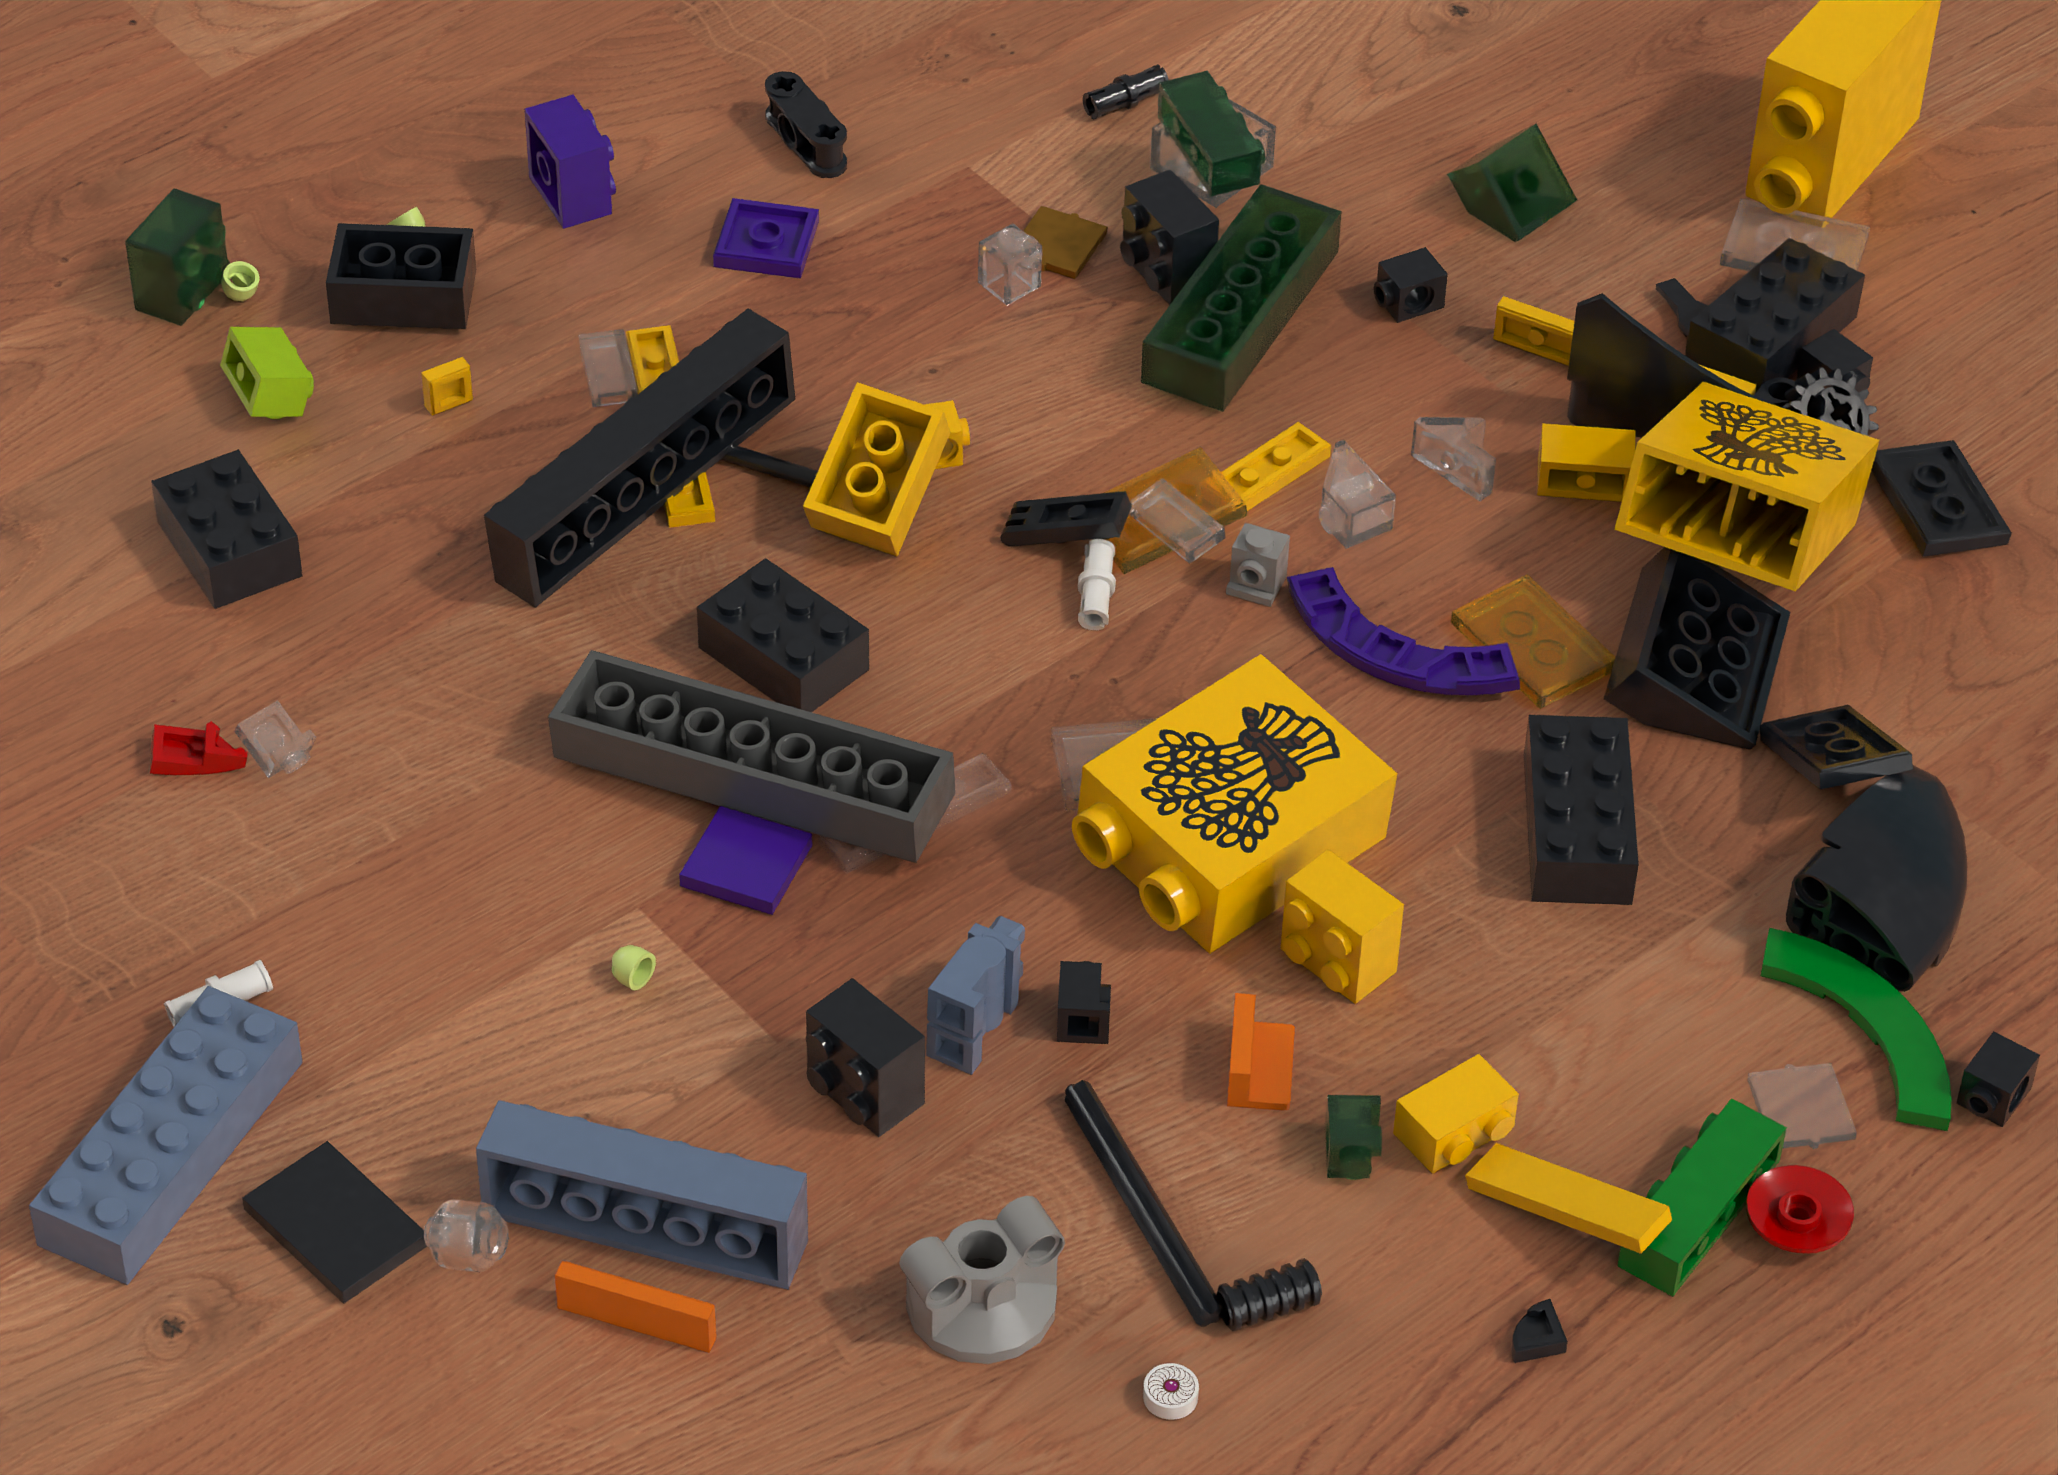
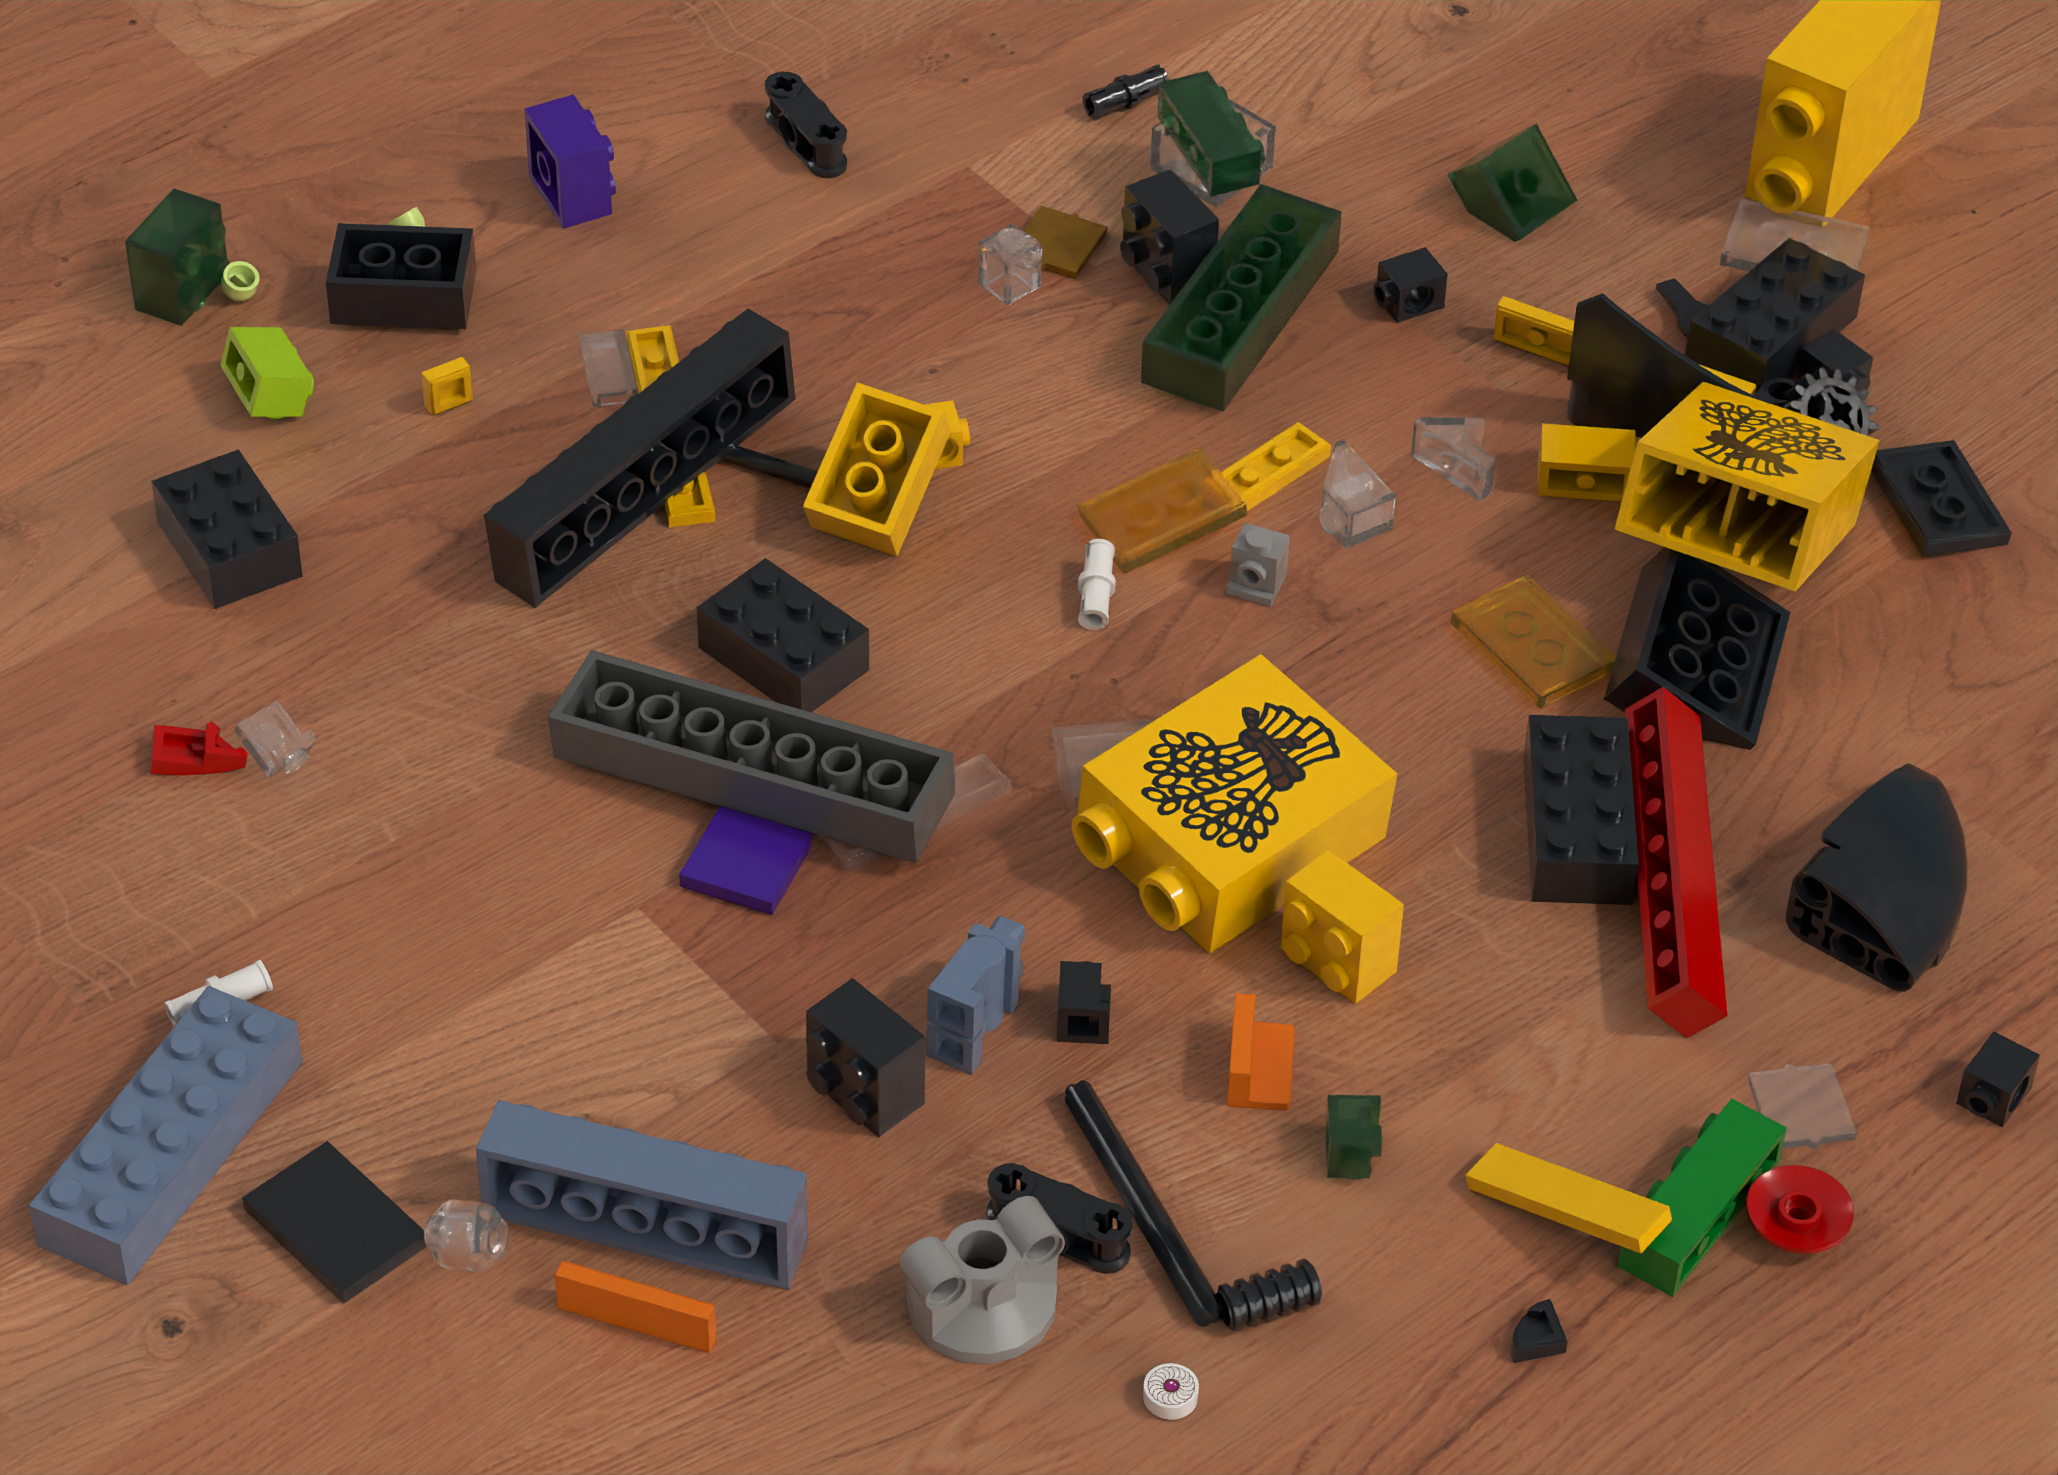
(633, 966): yellowish green hinge -> none
(766, 238): dark purple tile -> none
(1066, 519): black hinge -> none
(1079, 1216): none -> black piece
(1176, 520): clear tile -> none
(1392, 655): dark purple tile -> none
(1456, 1114): yellow brick -> none
(1675, 865): none -> red brick
(1835, 747): black tile -> none
(1880, 1011): green tile -> none

